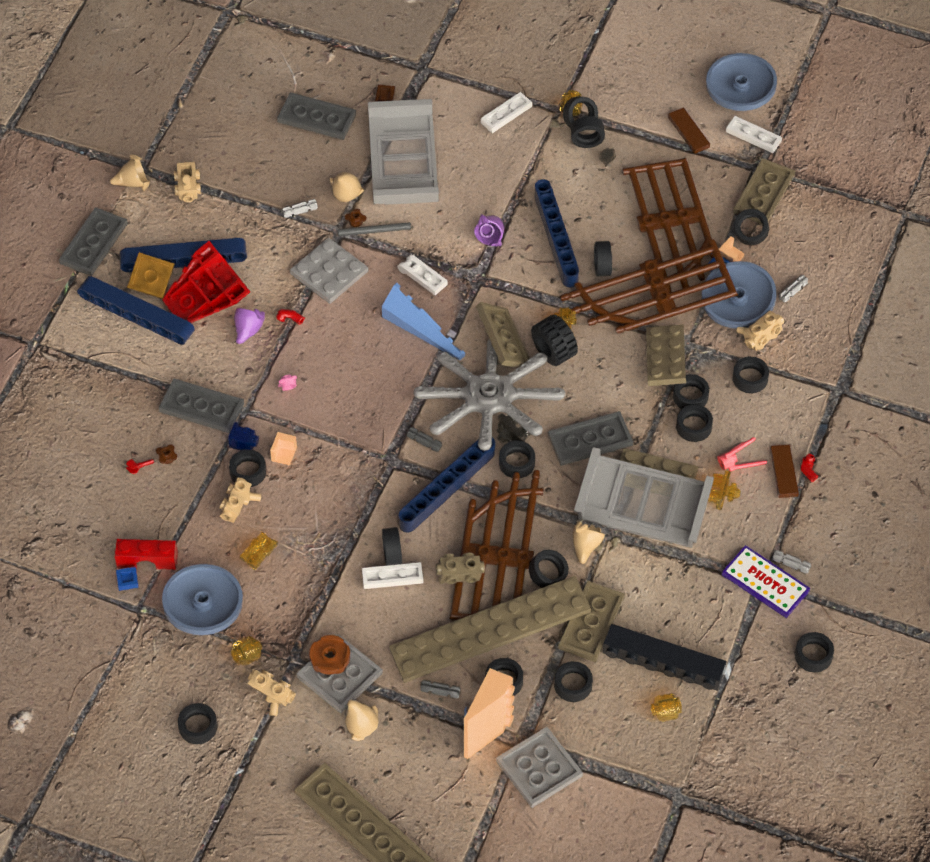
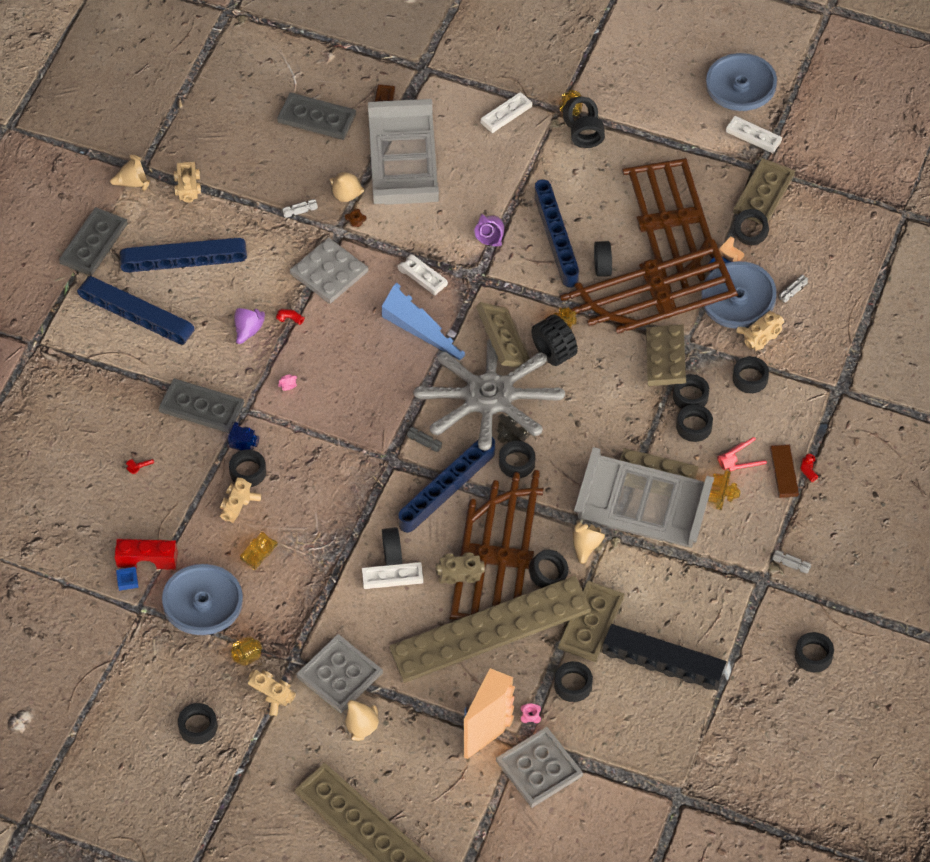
(150, 275): pearl gold plate -> none
(170, 457): reddish brown plate -> none
(205, 286): red wedge -> none
(283, 448): light nougat panel -> none
(332, 665): dark orange plate -> none
(374, 229): dark grey bar -> none
(440, 688): dark grey axle -> none
(511, 665): black tyre -> none
(530, 708): none -> bright pink plate
(577, 440): dark grey plate -> none
(607, 155): clear smoke plate -> none
(666, 707): clear yellow head -> none
(689, 130): reddish brown tile -> none
(766, 581): tile -> none

